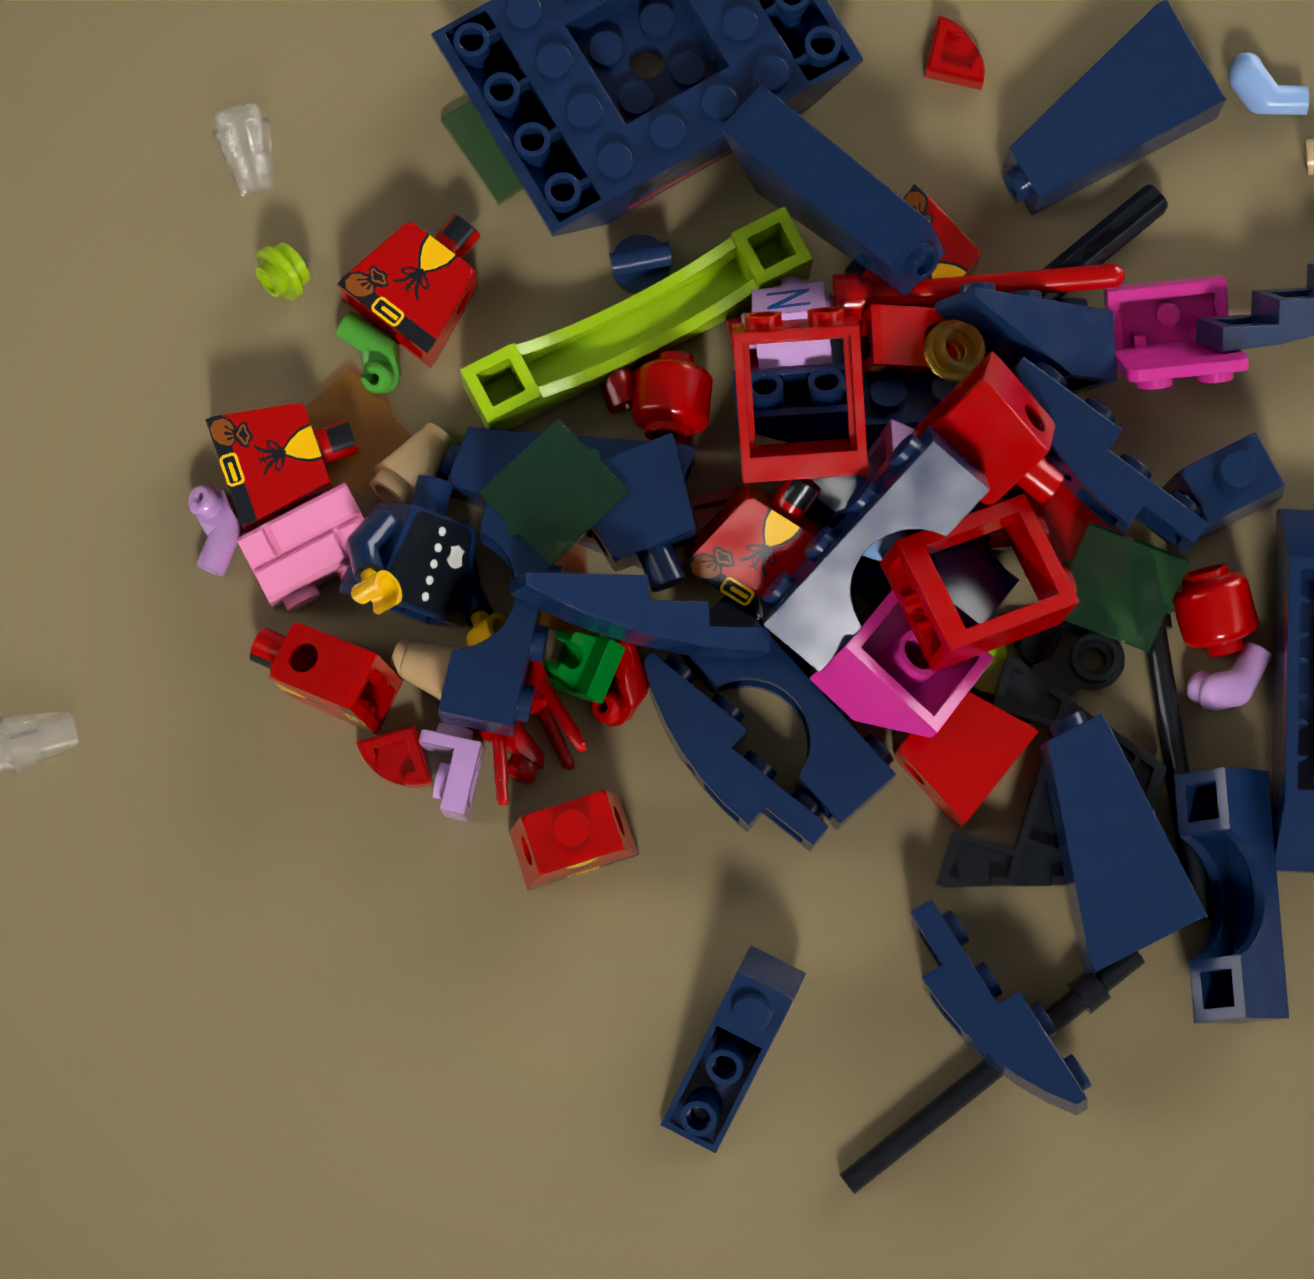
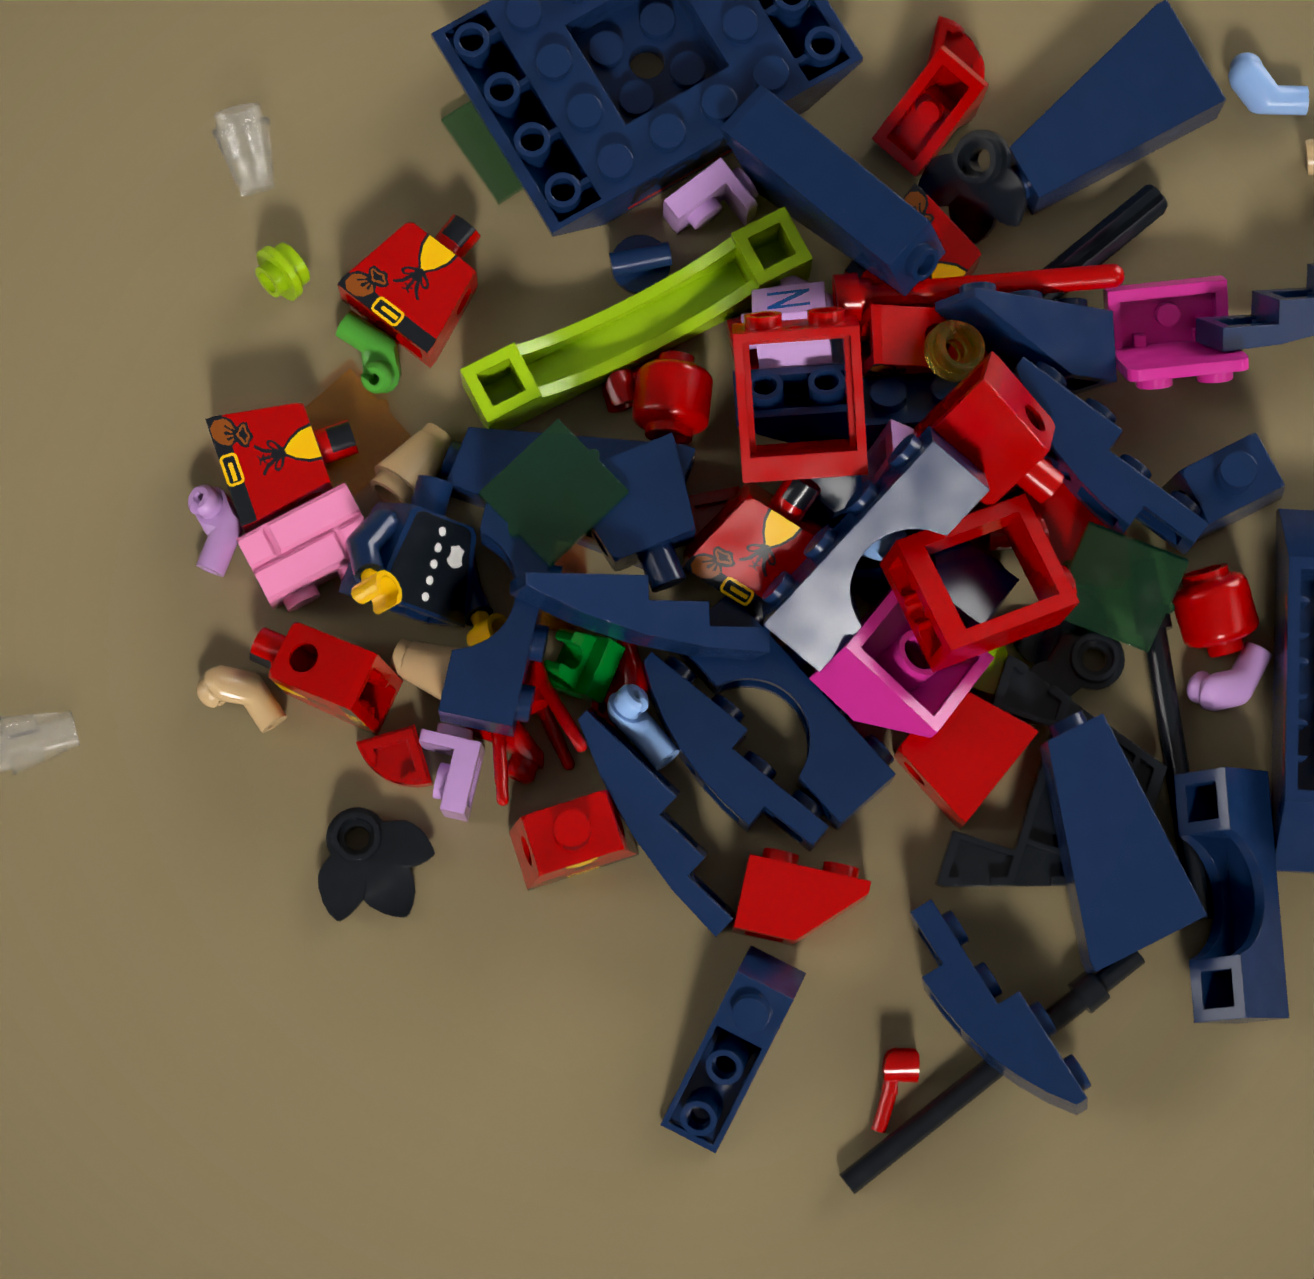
(242, 687): none -> tan arm
(377, 872): none -> black plate
(629, 714): none -> light blue arm
(641, 798): none -> dark blue slope
(700, 198): none -> lavender bracket
(791, 900): none -> red slope
(897, 1066): none -> red hand
(931, 111): none -> red slope
(975, 195): none -> black plate

